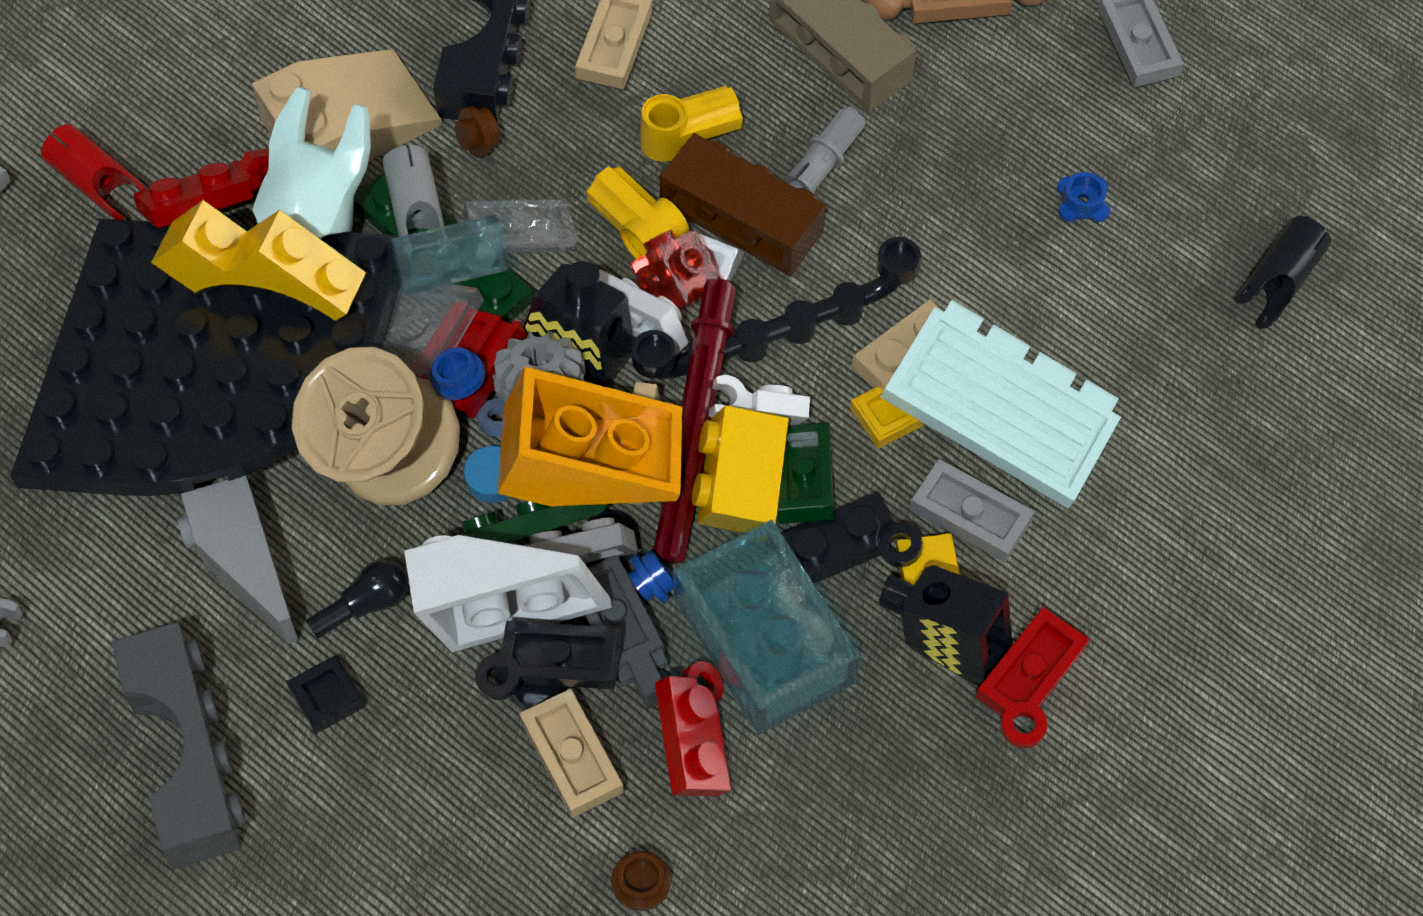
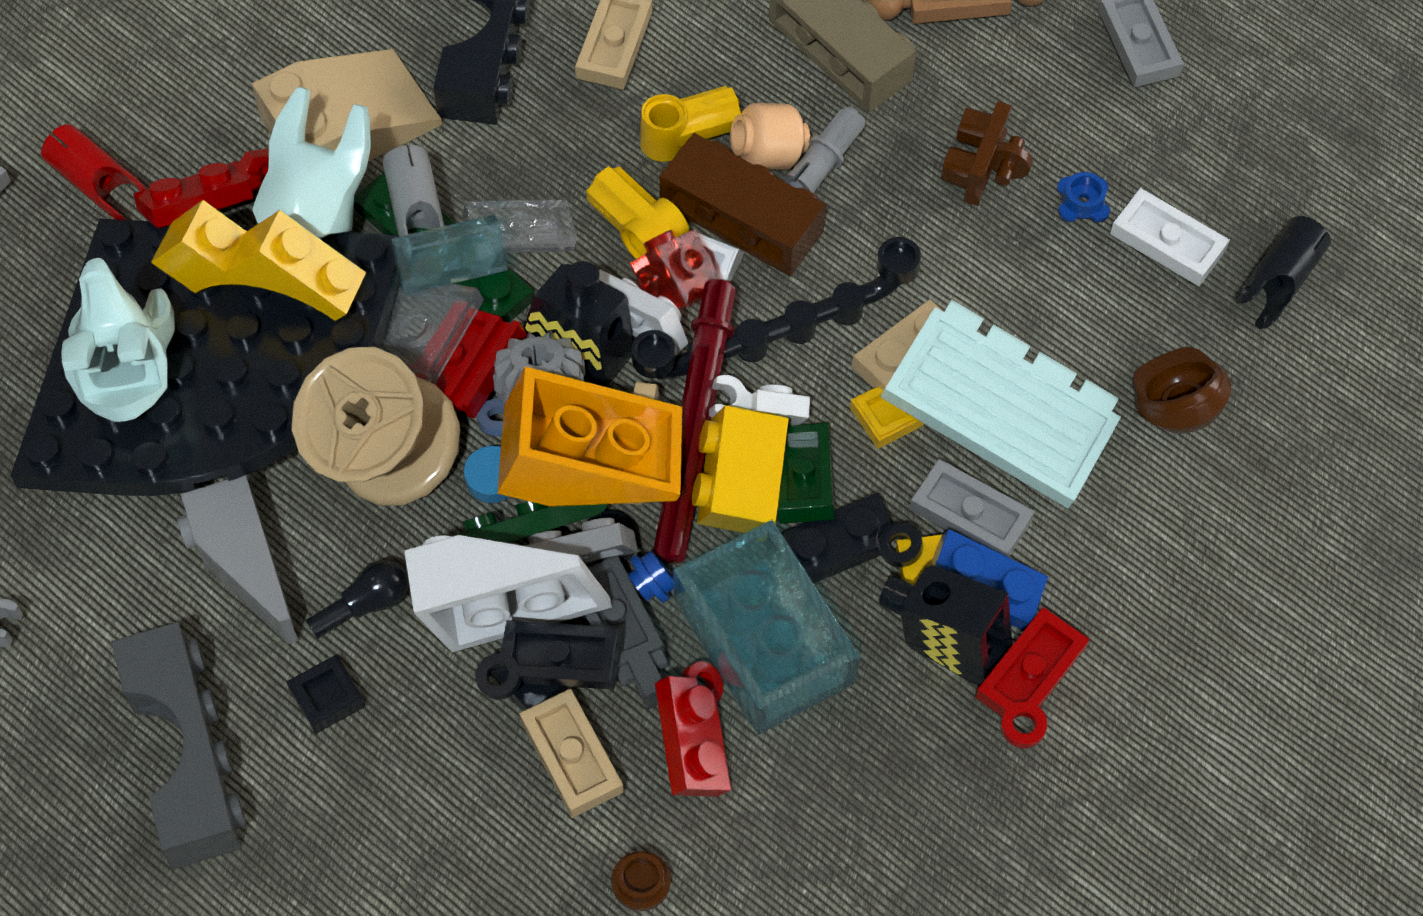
(115, 347): none -> light aqua piece
(457, 373): blue plate -> none
(477, 130): reddish brown plate -> none
(770, 135): none -> light nougat head
(974, 169): none -> reddish brown hips
(991, 568): none -> blue plate
(1169, 237): none -> white plate
(1181, 390): none -> reddish brown hat

